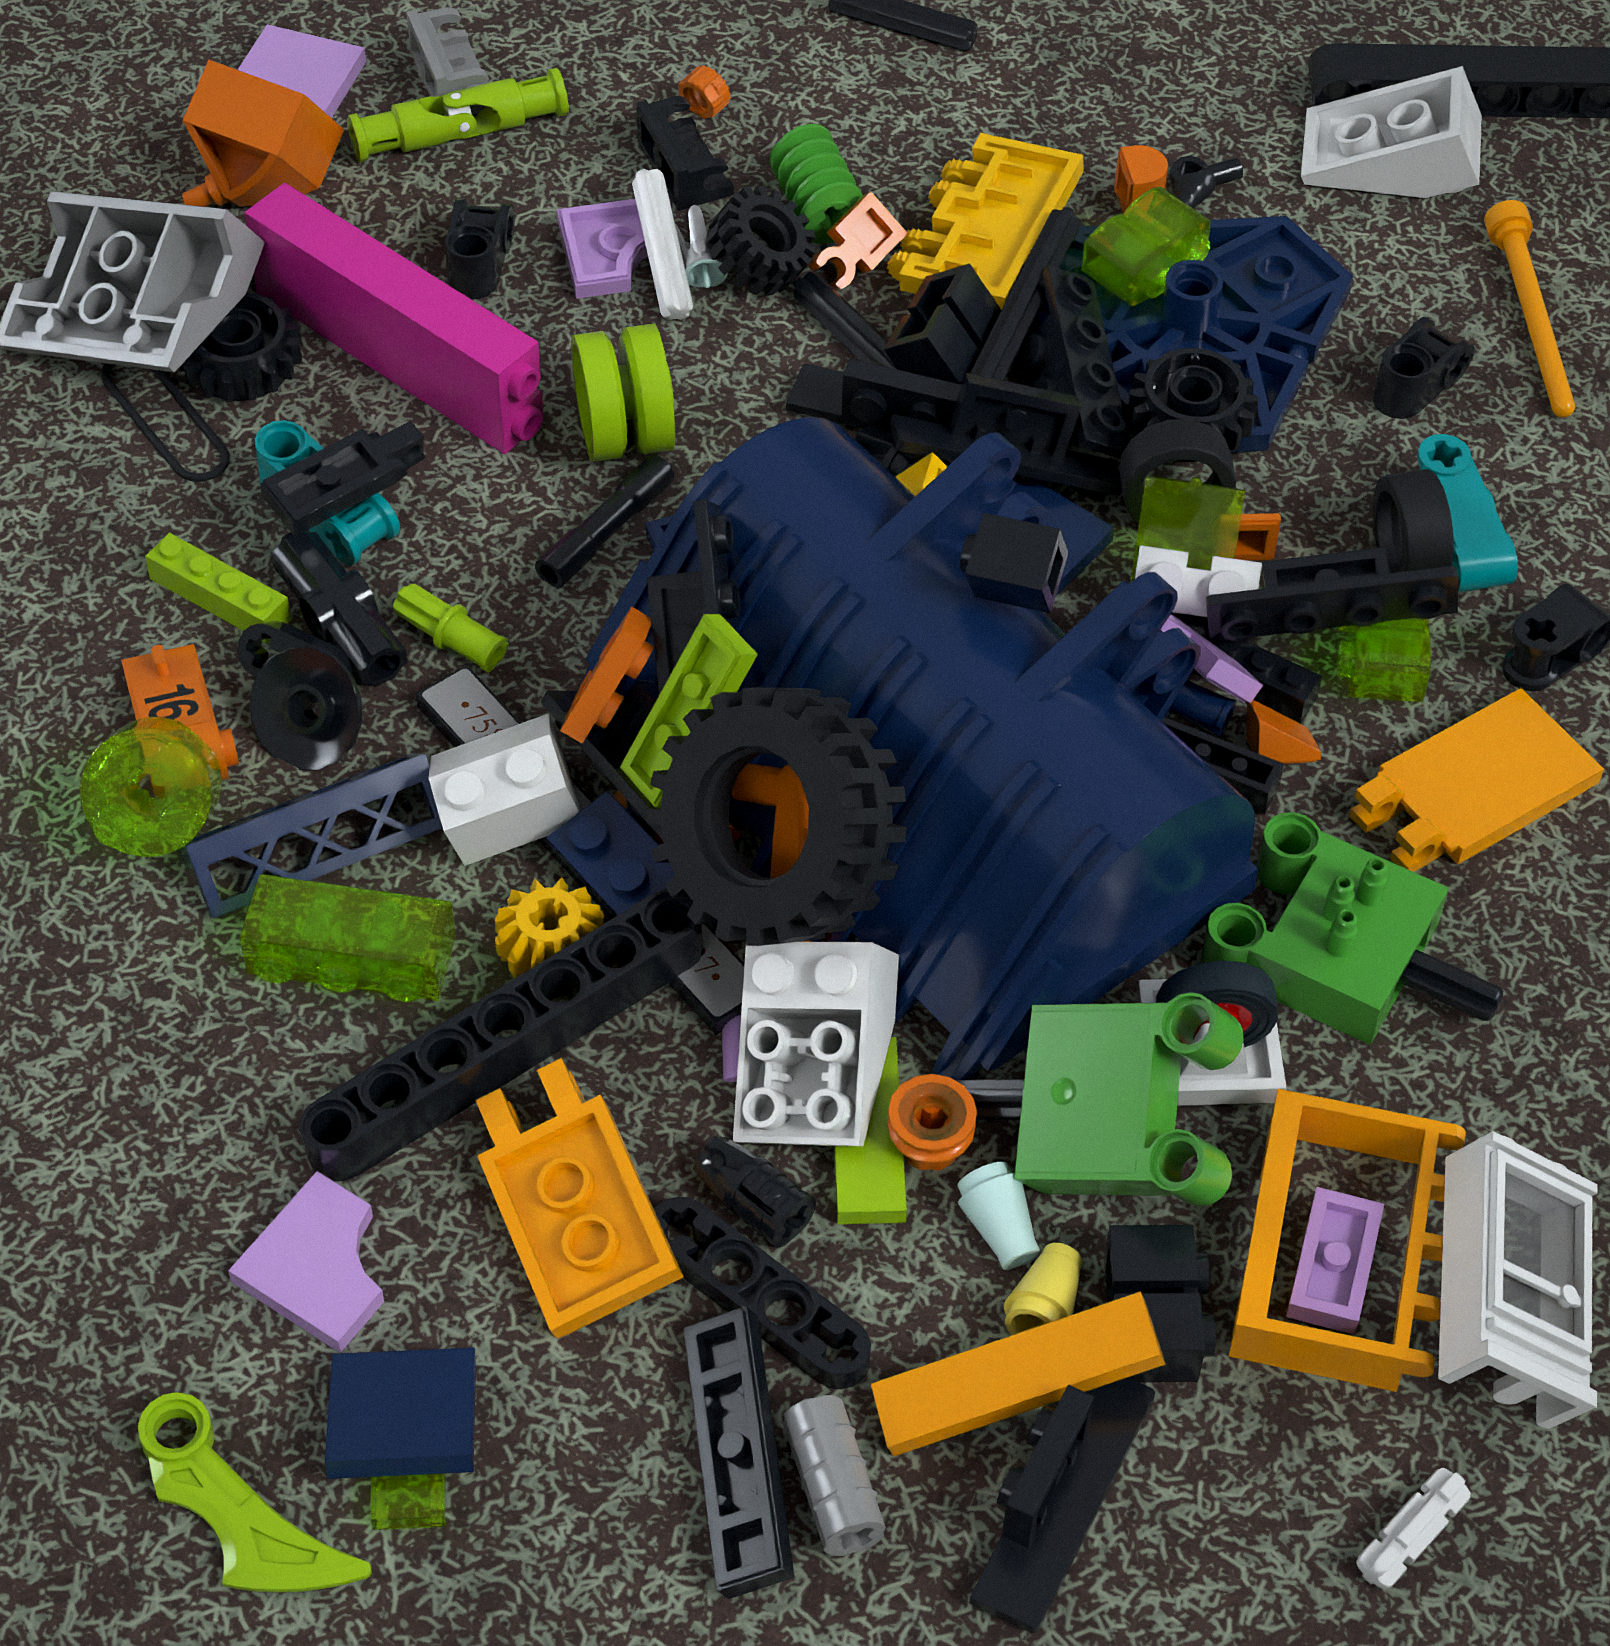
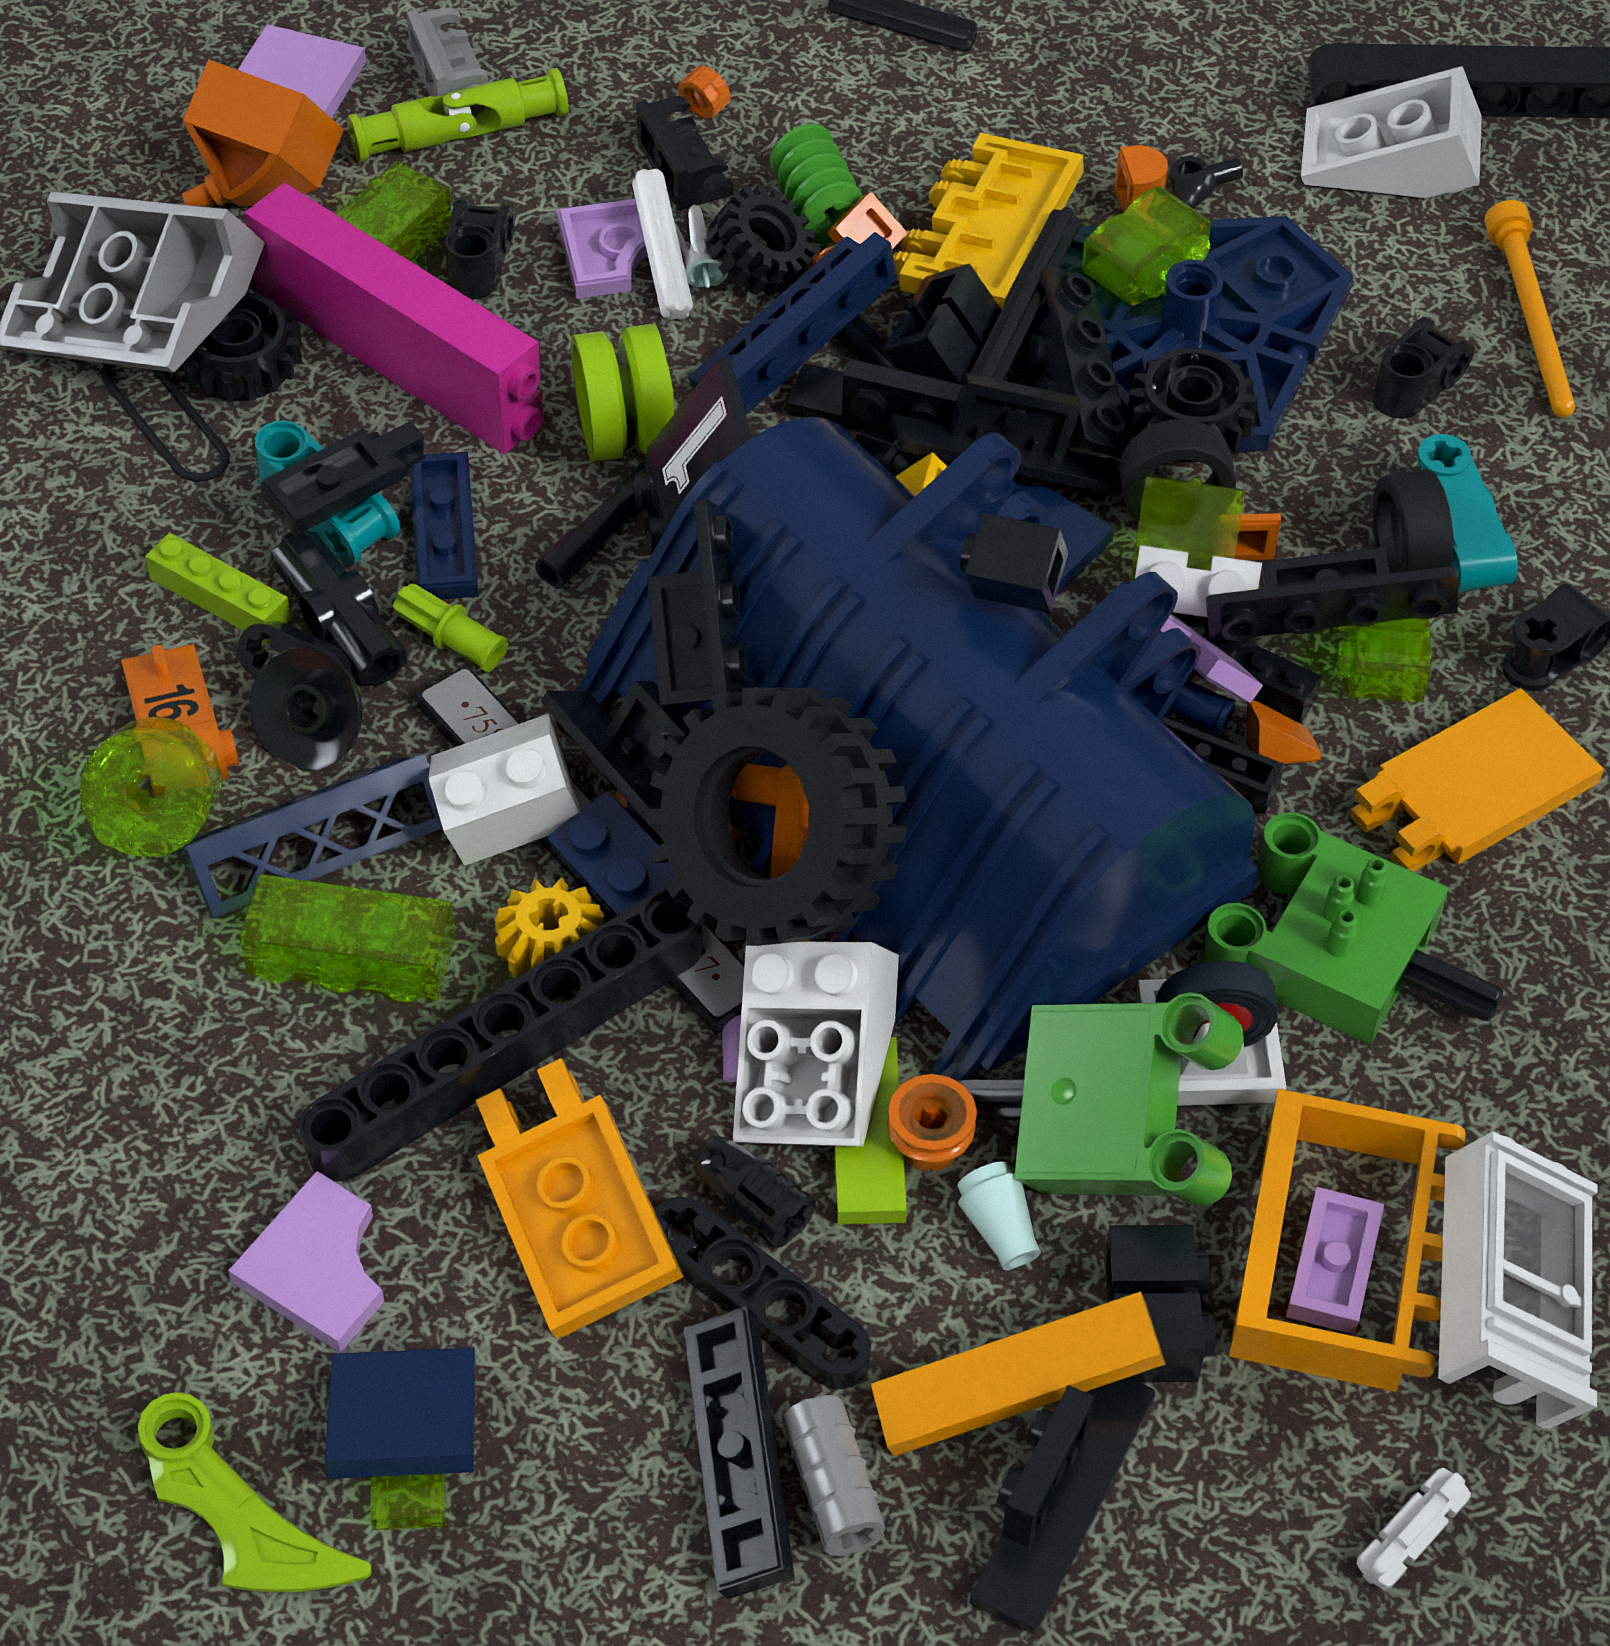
(402, 210): none -> clear neon green piece
(444, 526): none -> dark blue tile
(596, 696): orange wing -> none
(696, 437): none -> black slope
(710, 664): lime tile -> none
(805, 317): none -> dark blue fence
(1045, 1290): light yellow cone -> none

